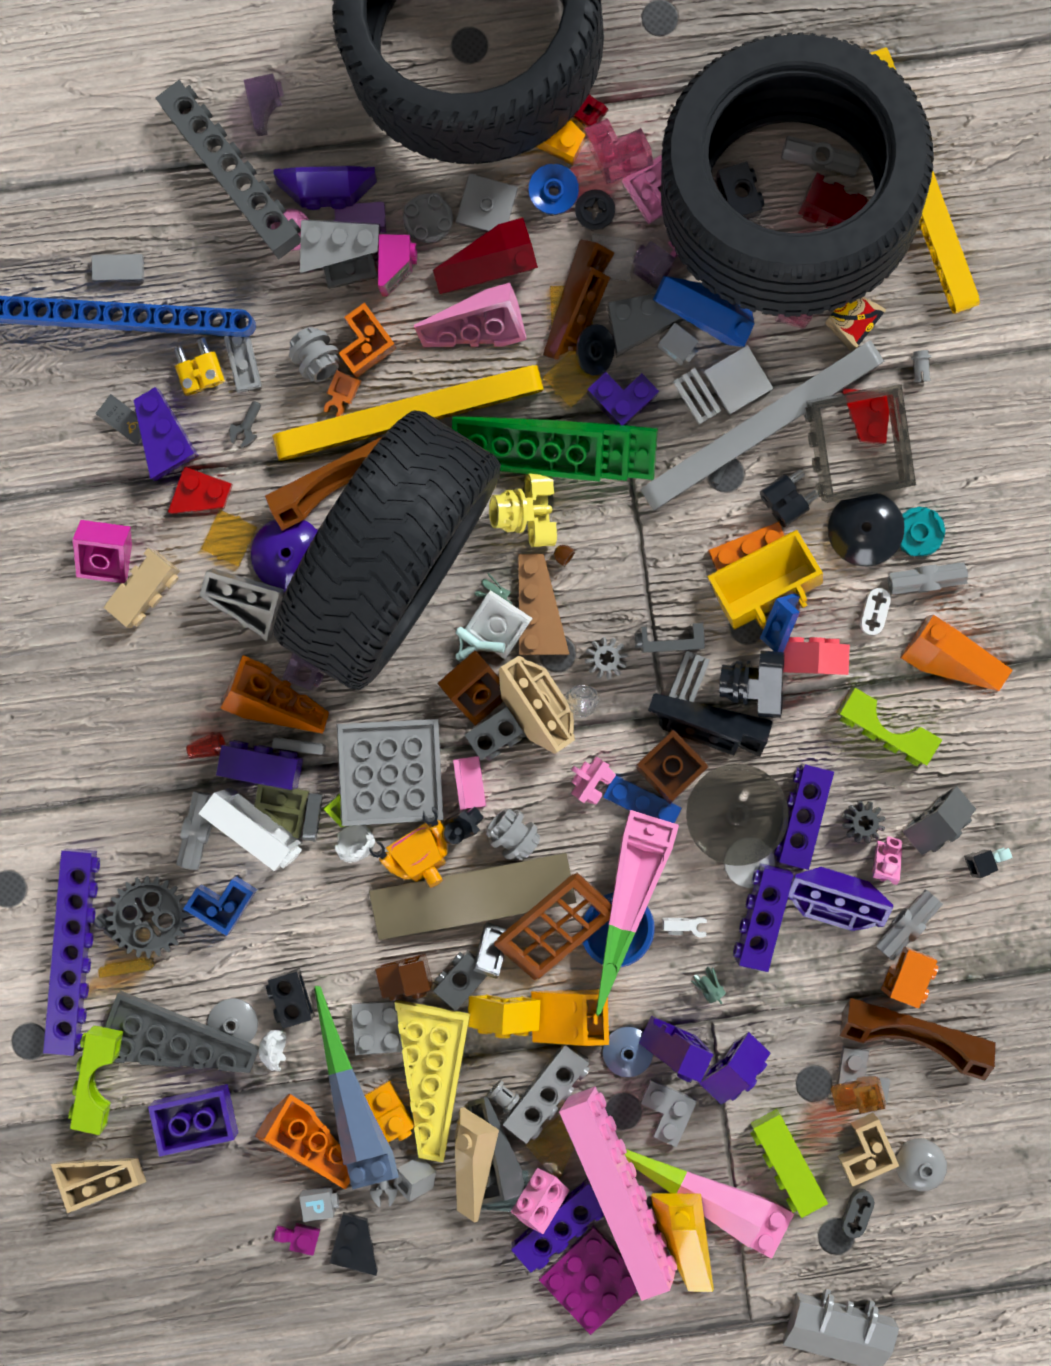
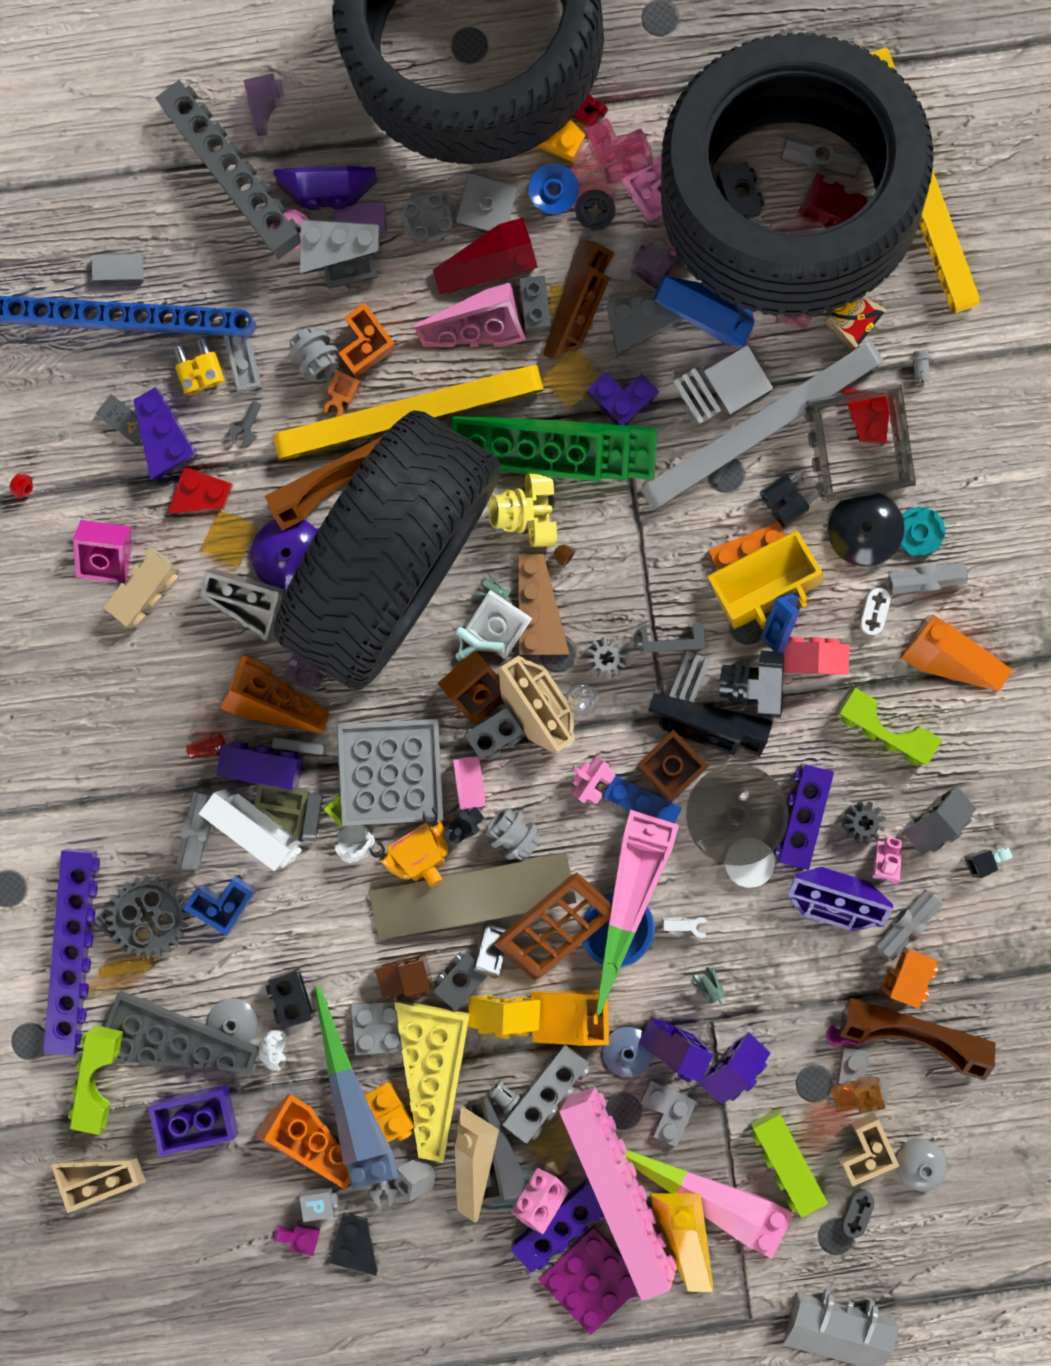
(21, 485): none -> red plate
(395, 261): dark pink slope -> none
(535, 304): none -> dark grey brick
(595, 349): black dish -> none
(679, 344): light grey brick -> none
(760, 956): dark purple brick -> none
(834, 1039): none -> magenta piece

